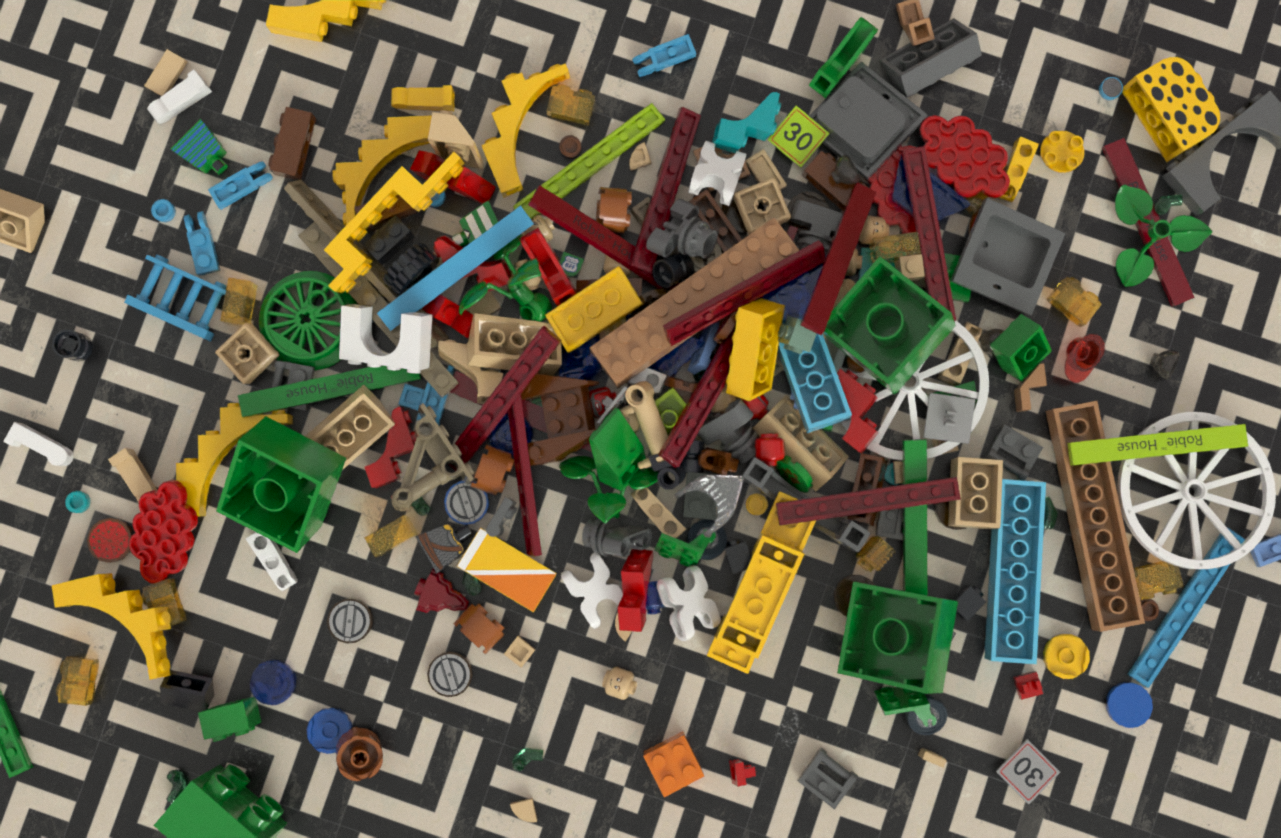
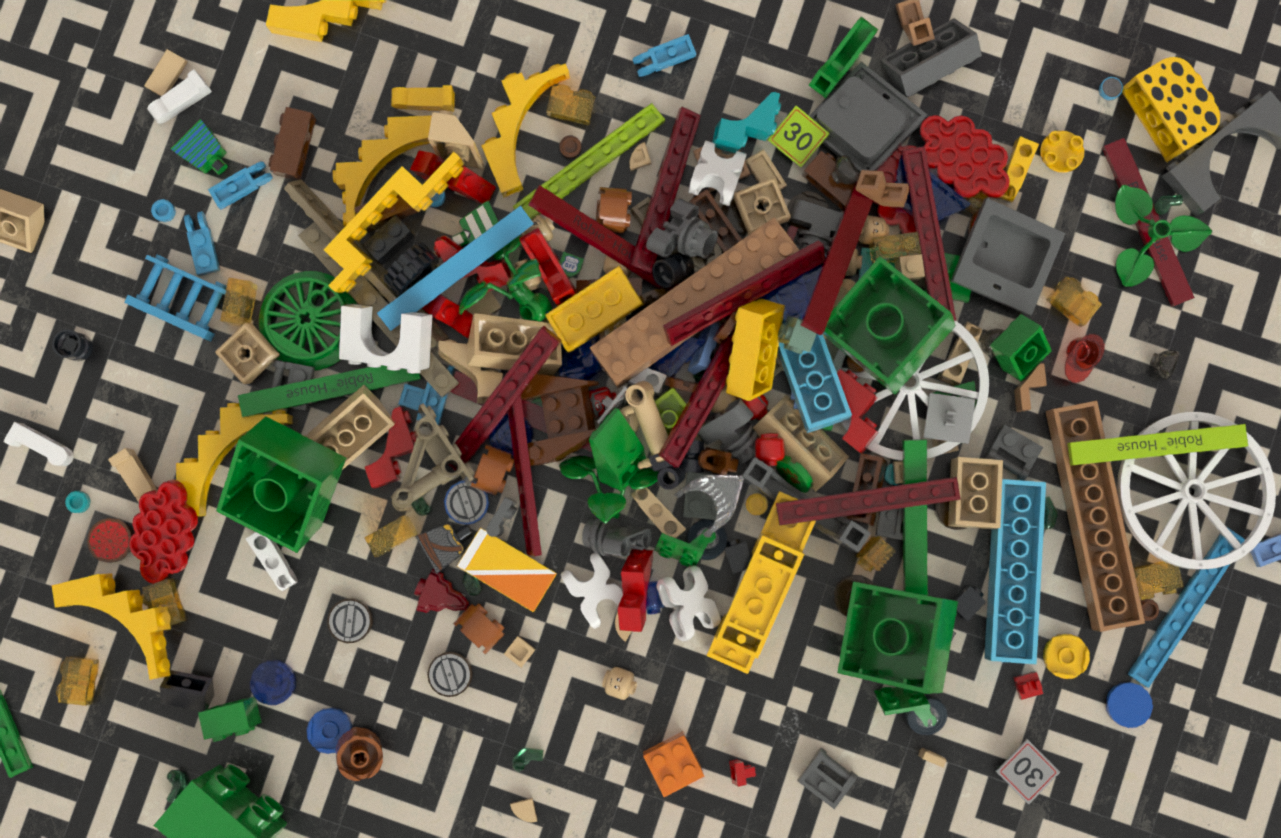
(874, 186): none -> medium nougat slope

